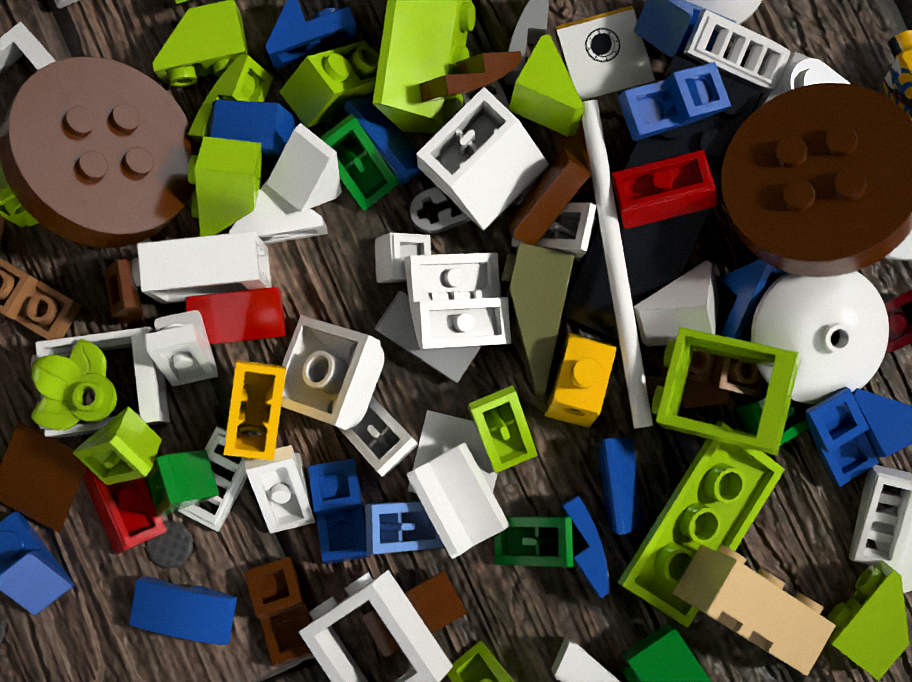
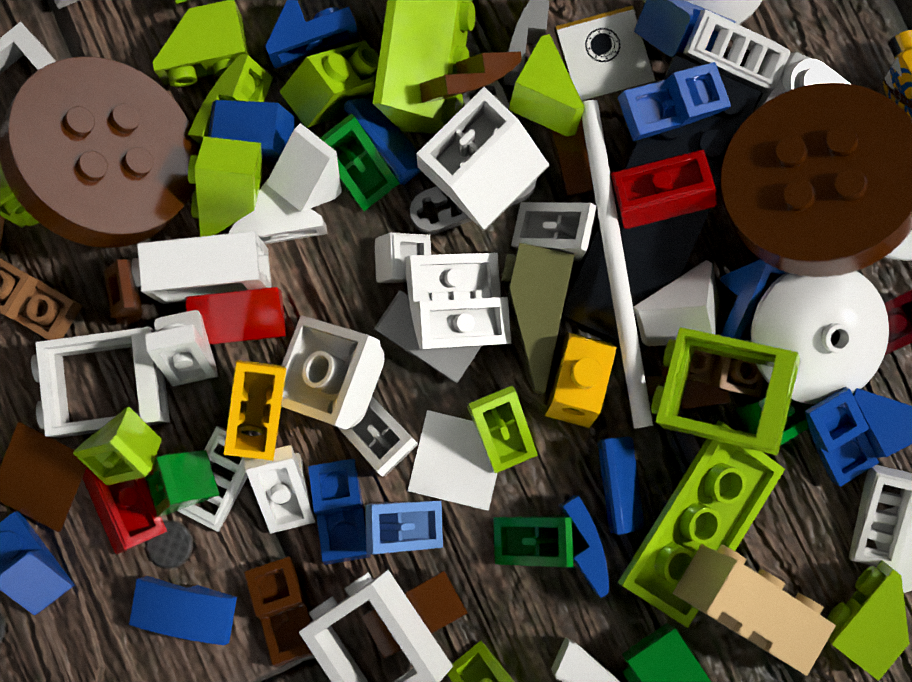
(66, 385): lime plate -> none
(458, 500): white panel -> none
(548, 198): reddish brown slope -> none

